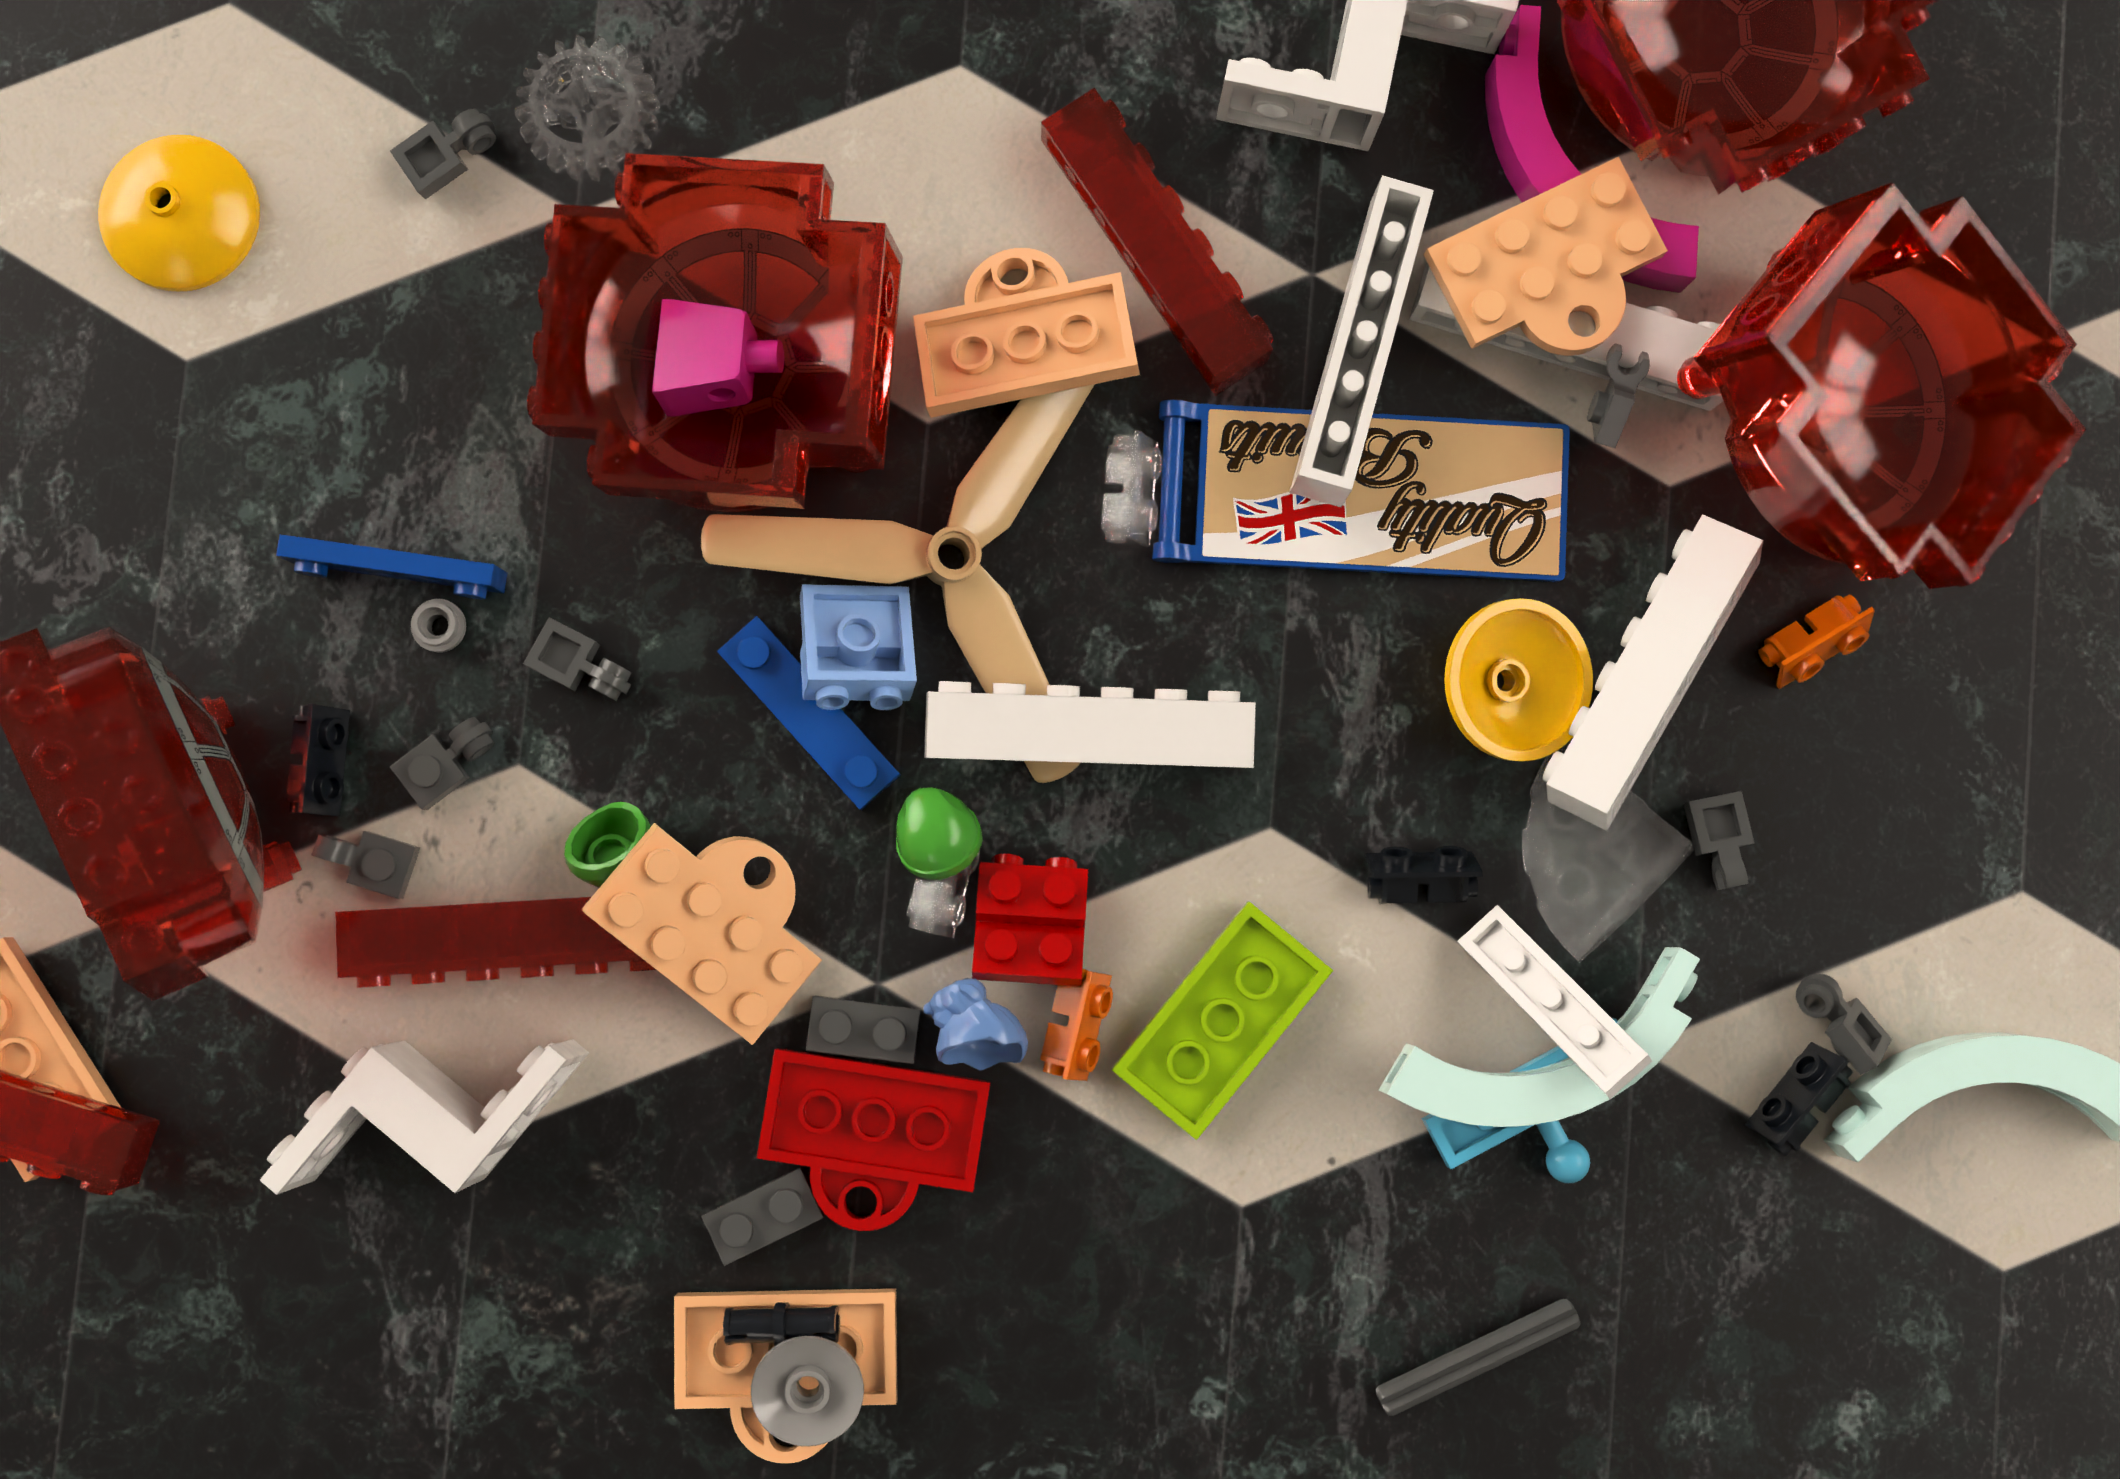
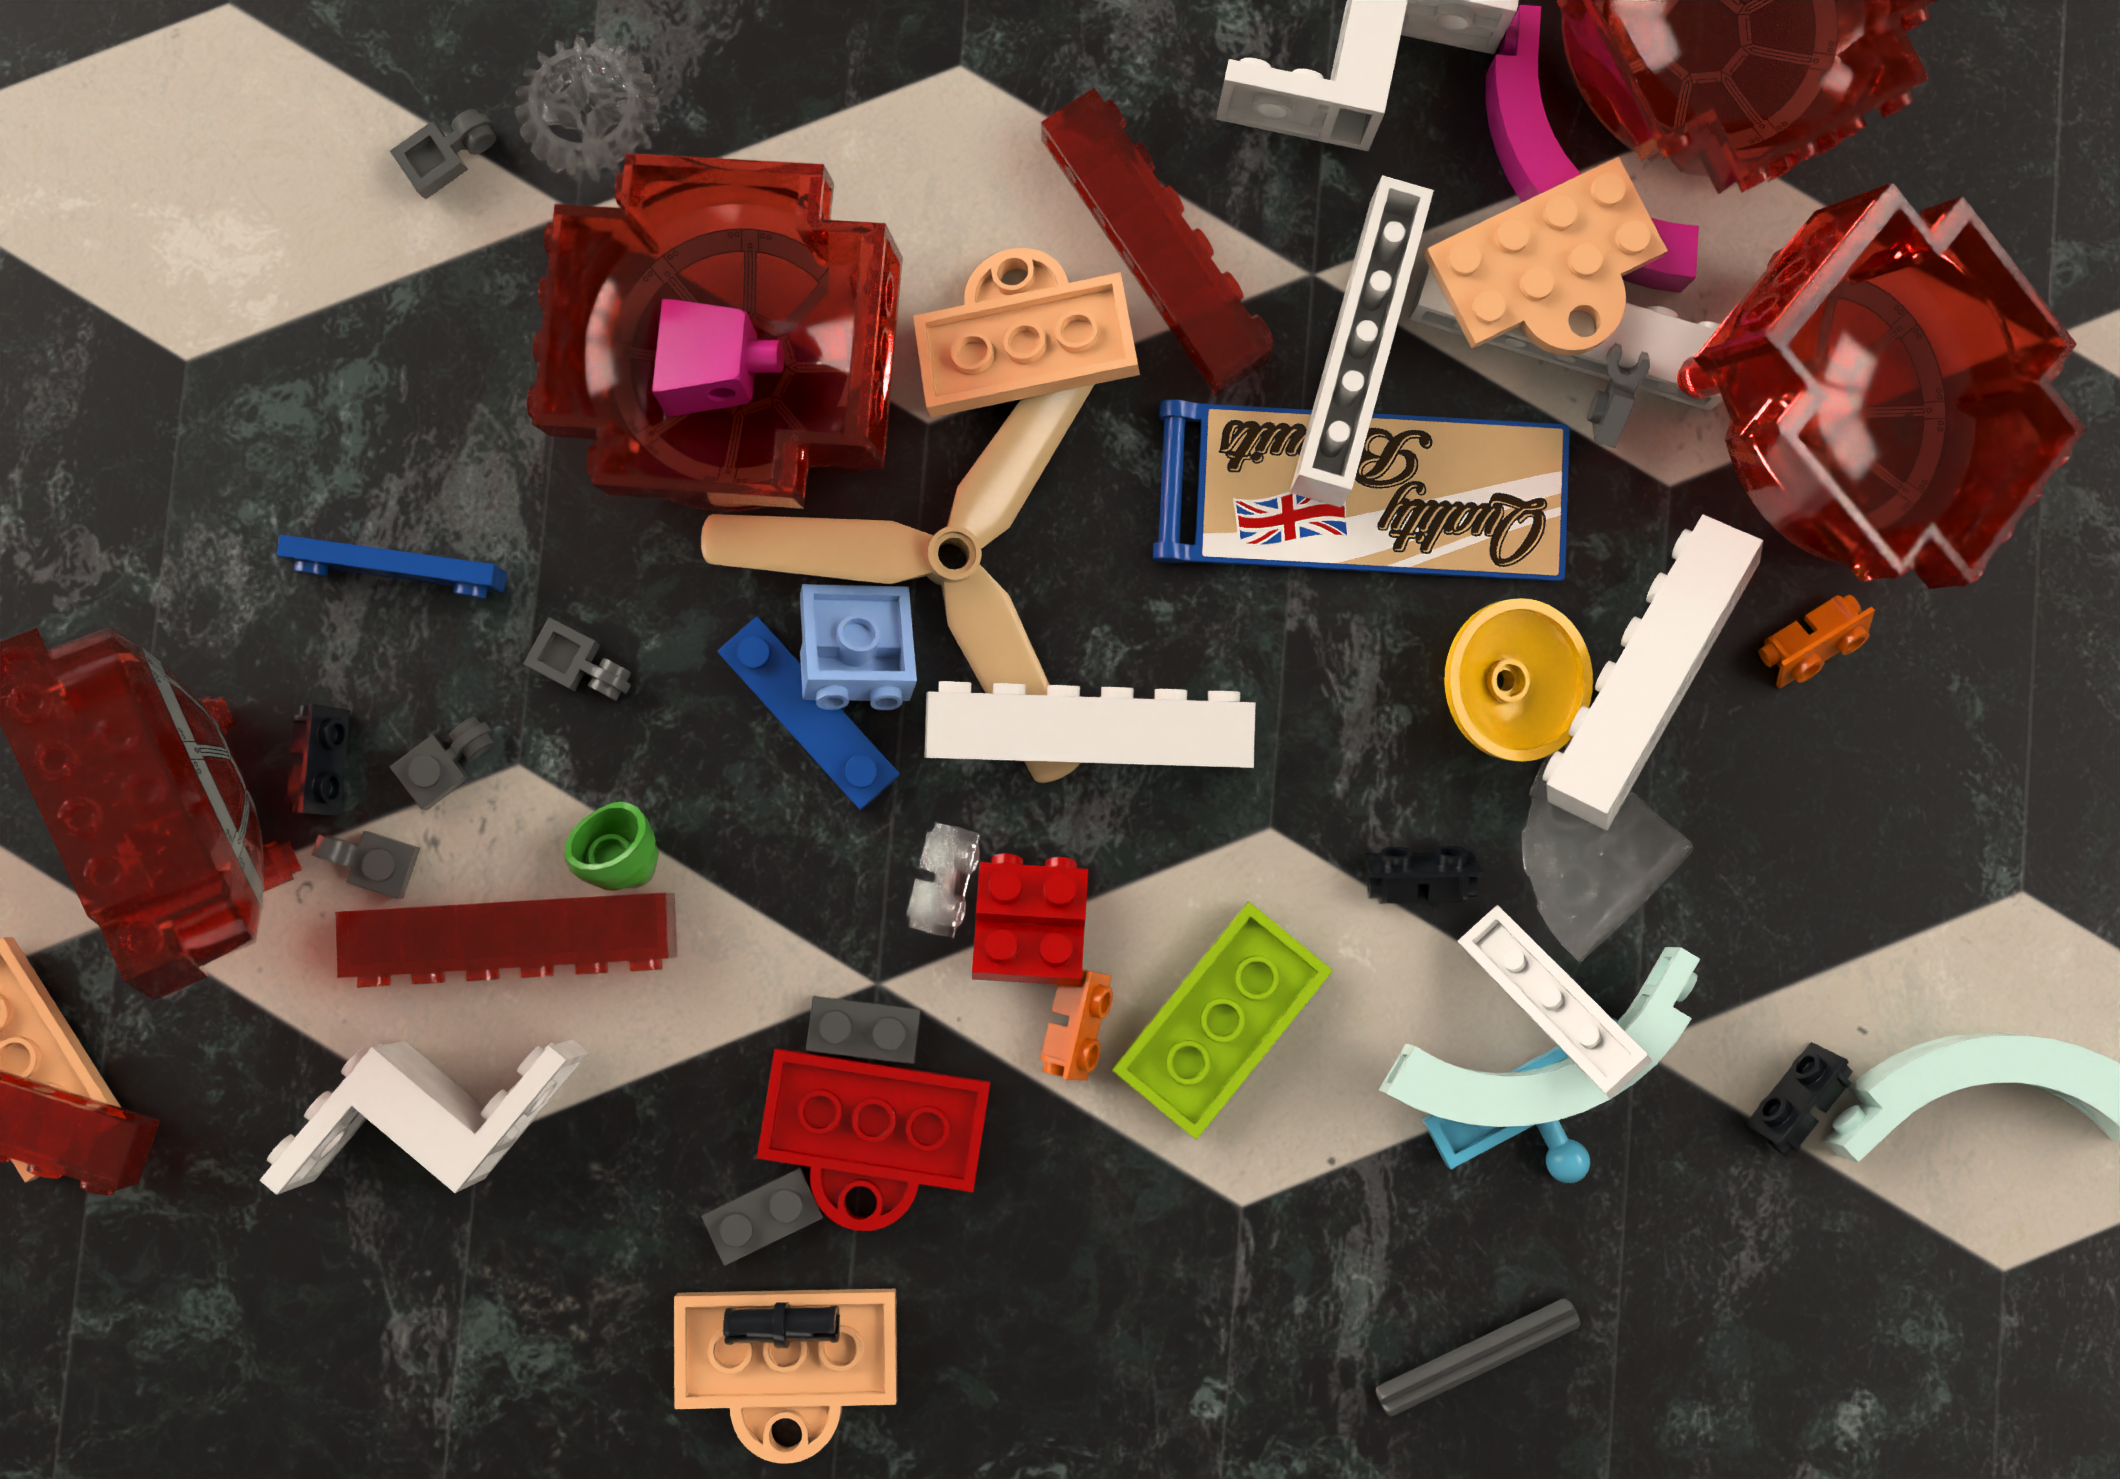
(202, 228): yellow dish -> none
(423, 620): light grey plate -> none
(708, 925): light nougat plate -> none
(801, 1414): light grey dish -> none
(936, 834): bright green hat -> none
(974, 1027): medium blue hair -> none
(1133, 513): clear hinge -> none
(1721, 827): dark grey plate -> none
(1852, 1027): dark grey plate -> none

